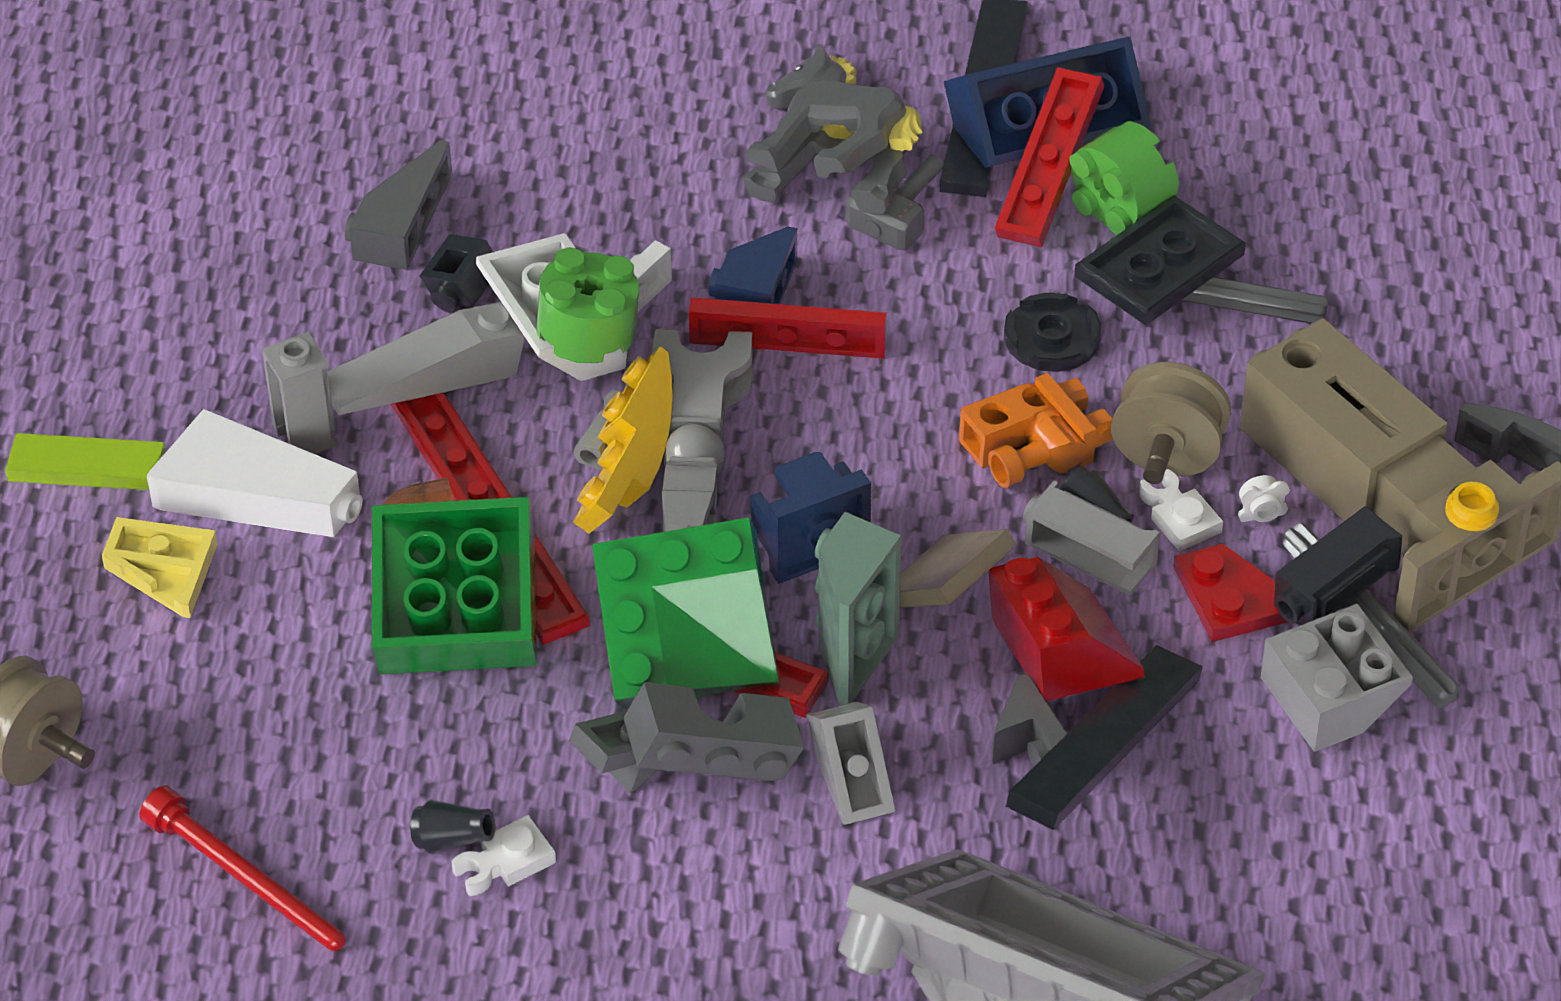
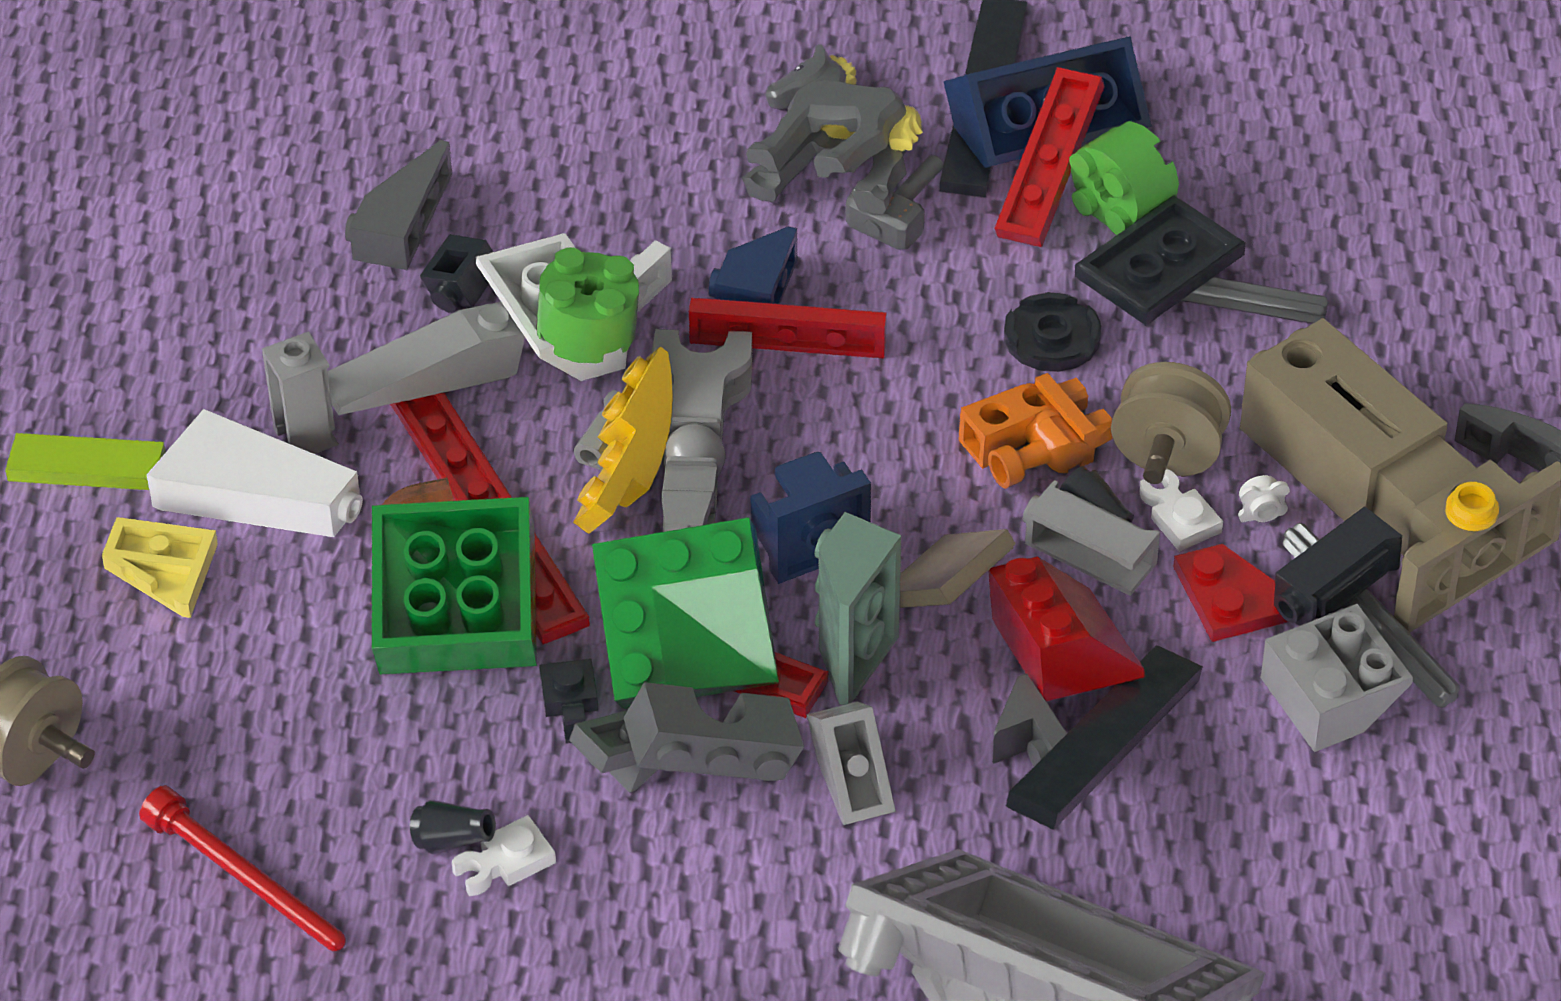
(569, 691): none -> black plate

